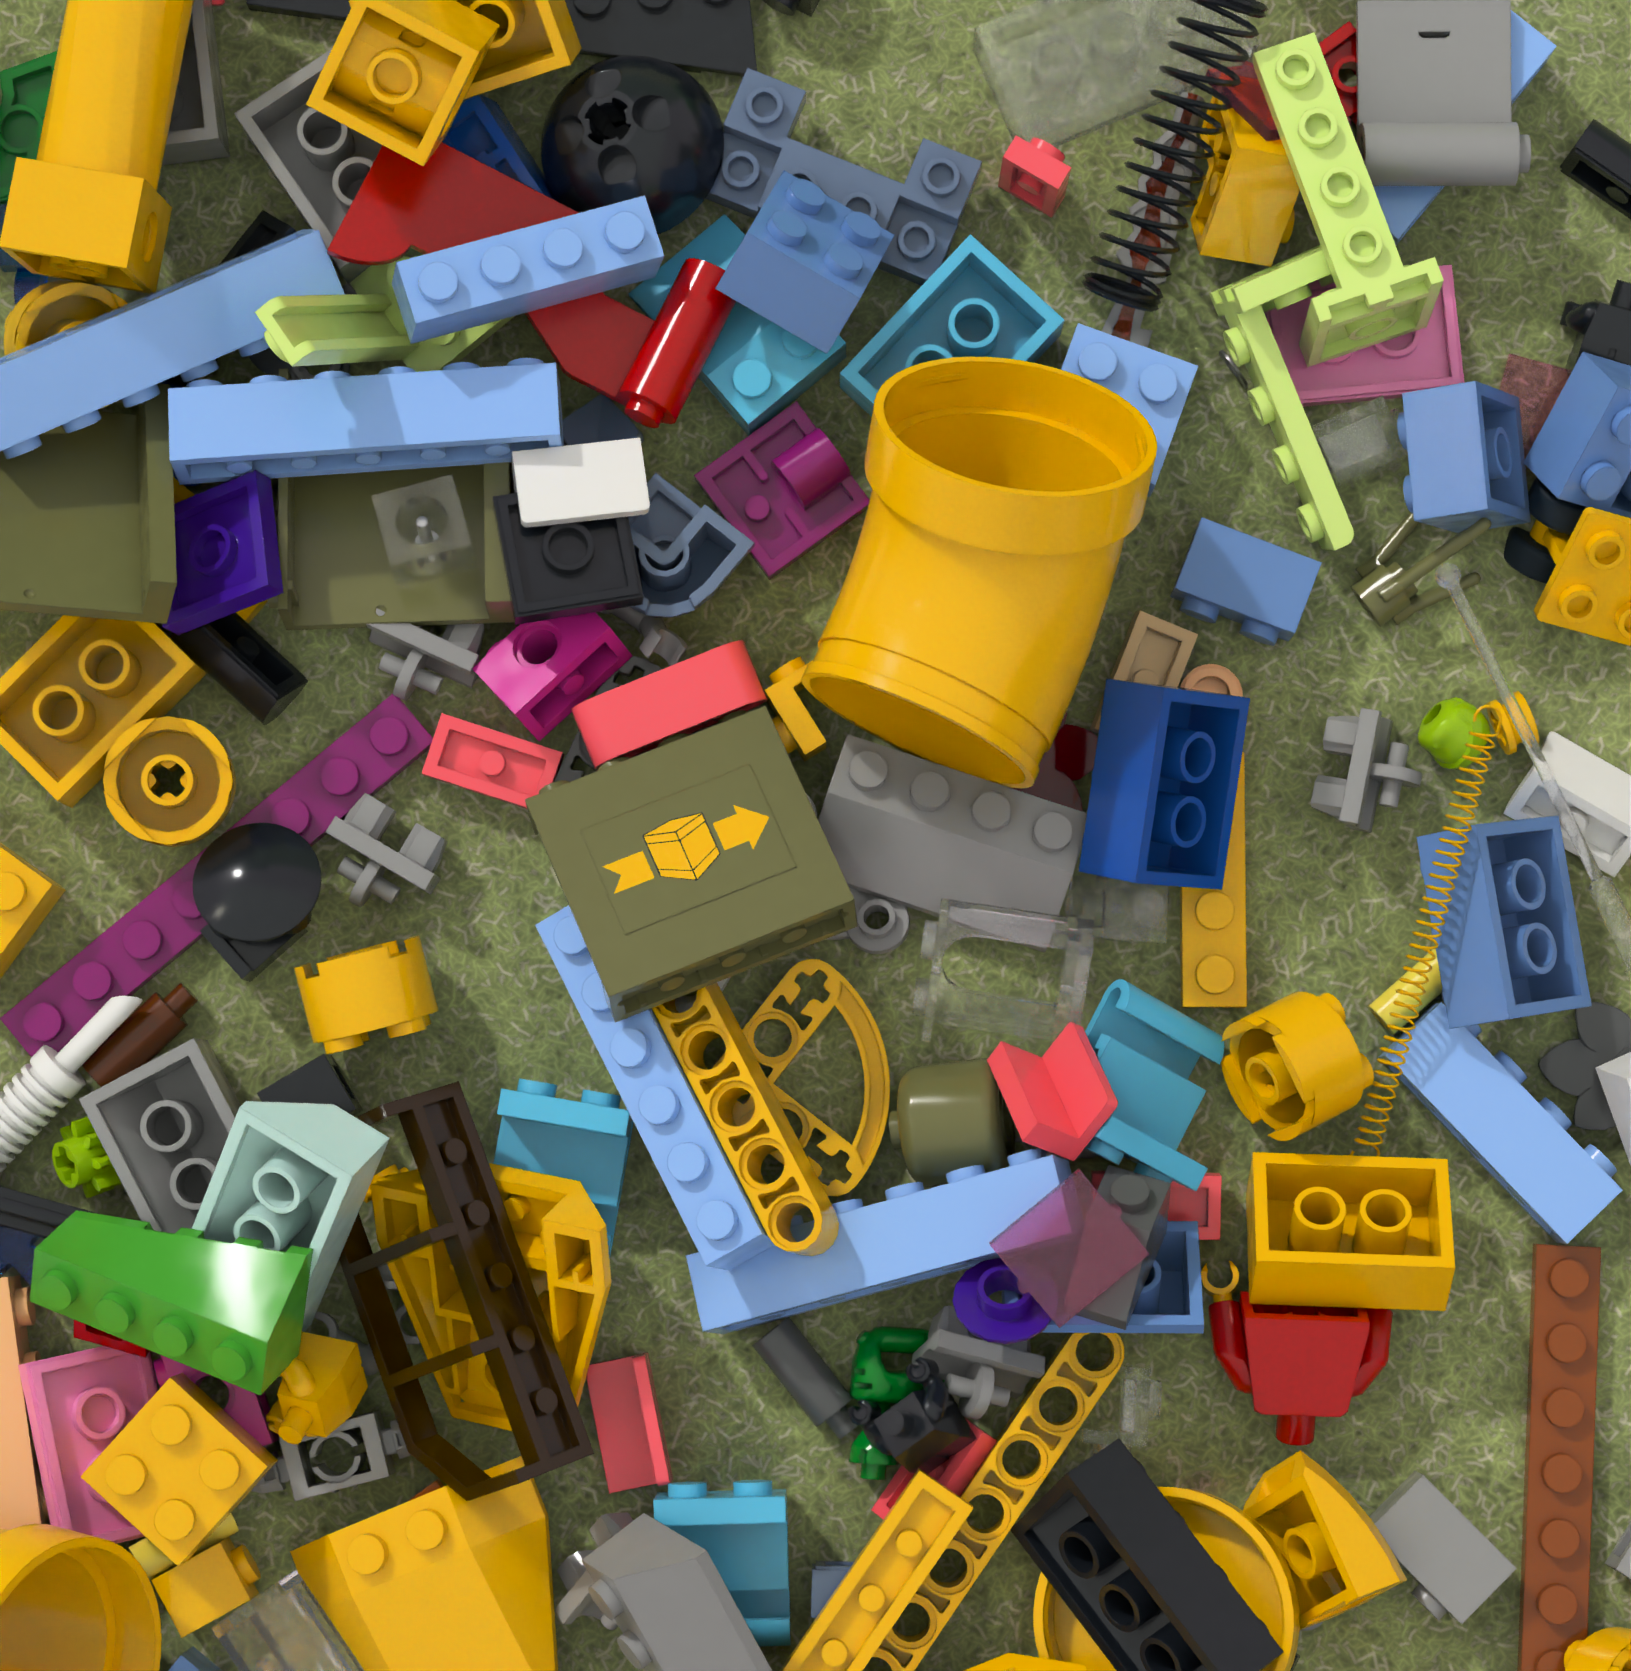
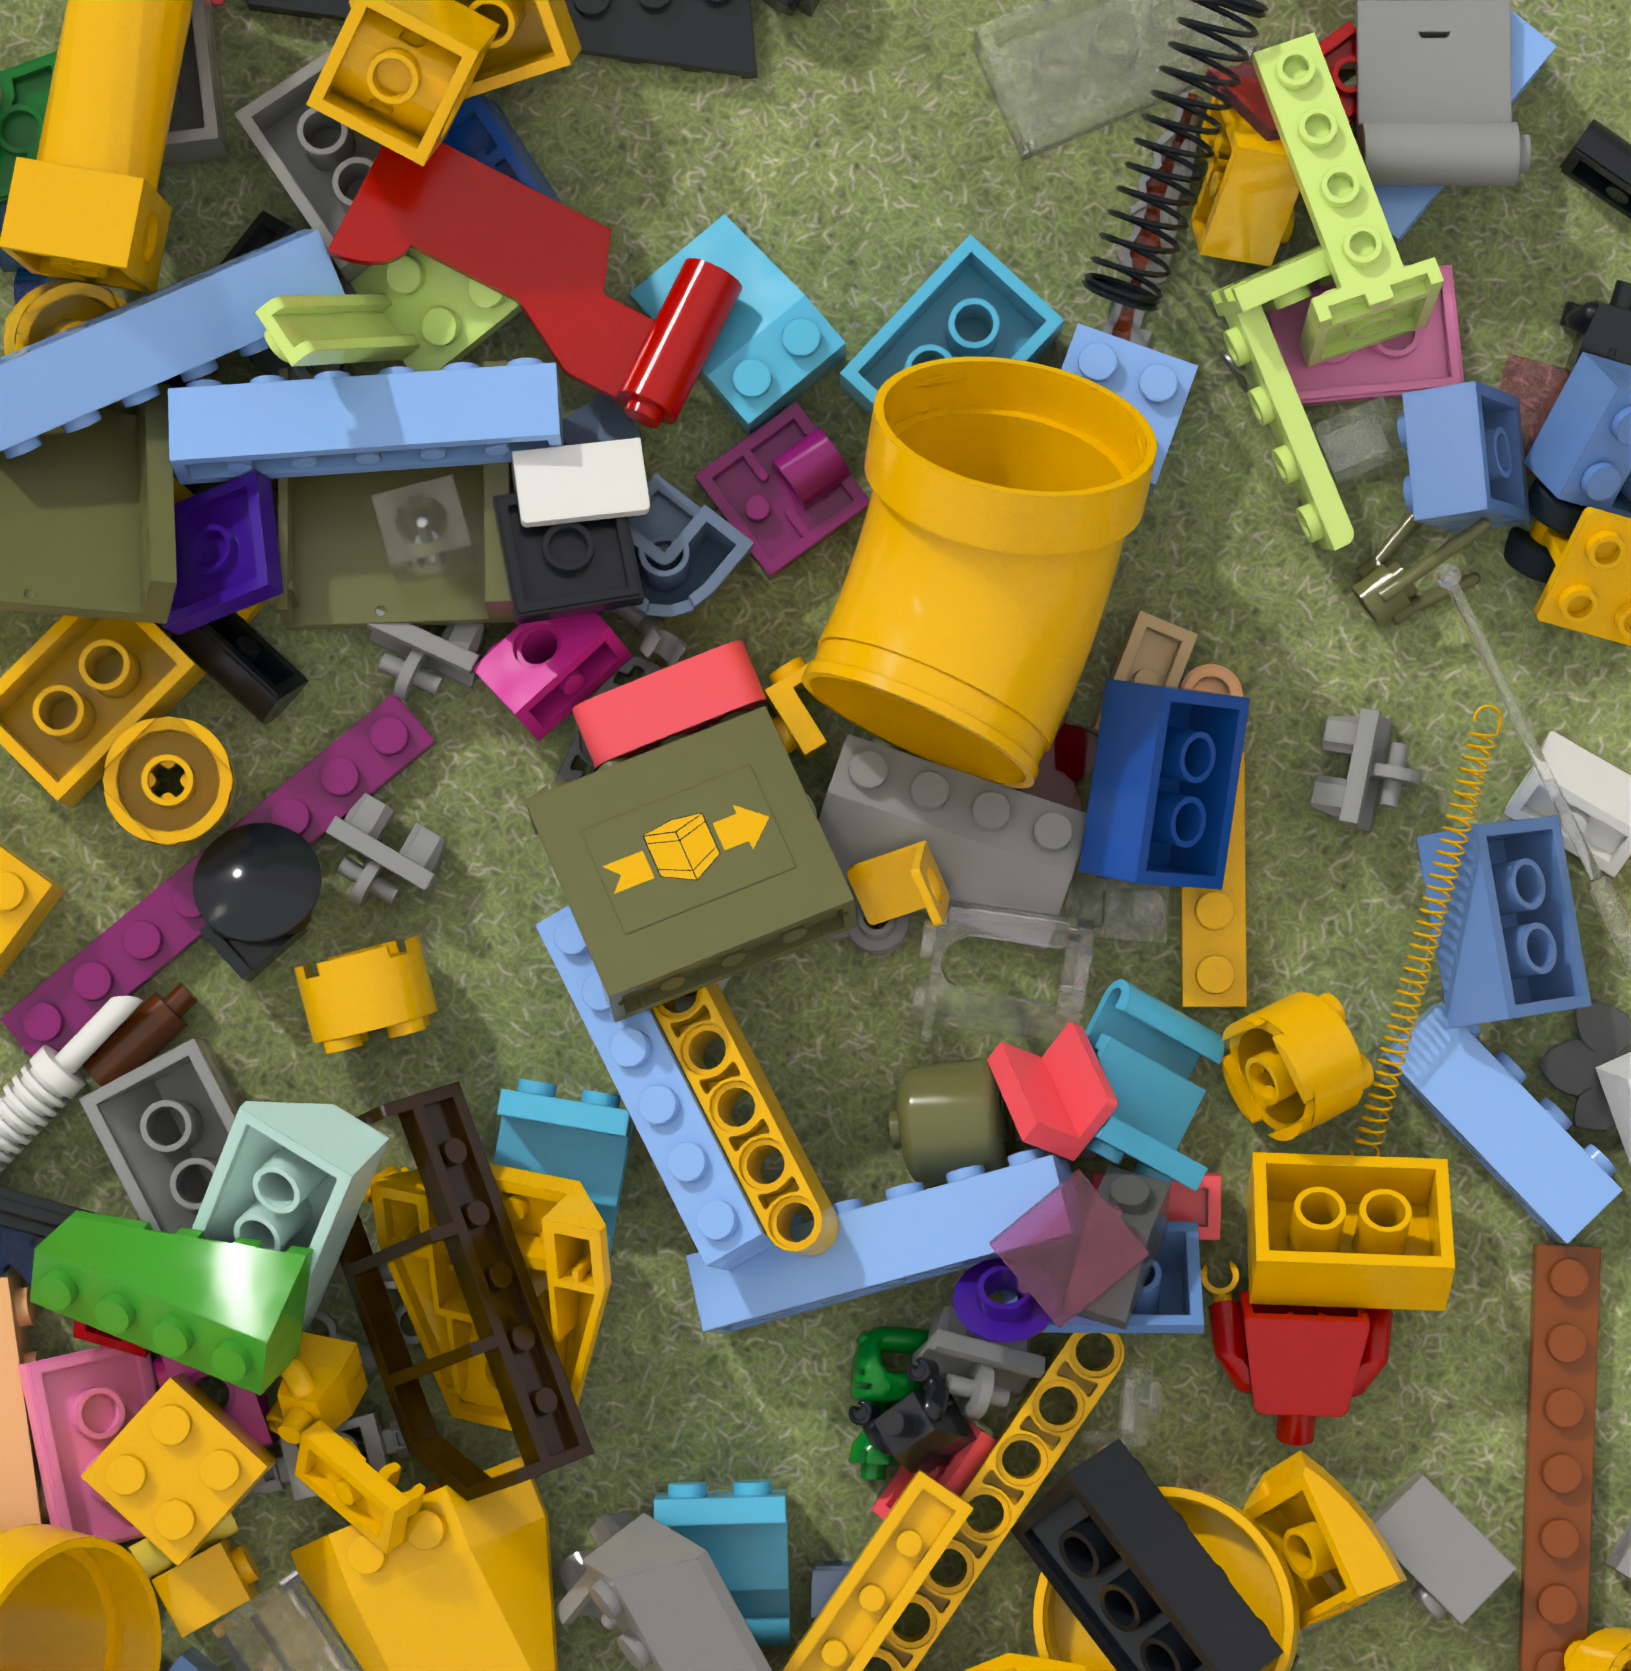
(83, 1160): lime gear -> none
(315, 1083): black brick -> none
(359, 1493): none -> yellow plate
(489, 761): coral plate -> none
(527, 269): light blue brick -> none
(628, 1423): coral panel -> none
(663, 151): black piece -> none
(805, 261): medium blue brick -> none
(806, 1377): dark grey cylinder -> none
(873, 1061): yellow beam -> none
(900, 885): none -> yellow bracket
(918, 213): sand blue bracket -> none
(1035, 174): coral plate -> none
(1244, 582): medium blue brick -> none
(1384, 1003): light yellow axle -> none
(1446, 731): lime piece -> none
(1508, 735): yellow bush -> none

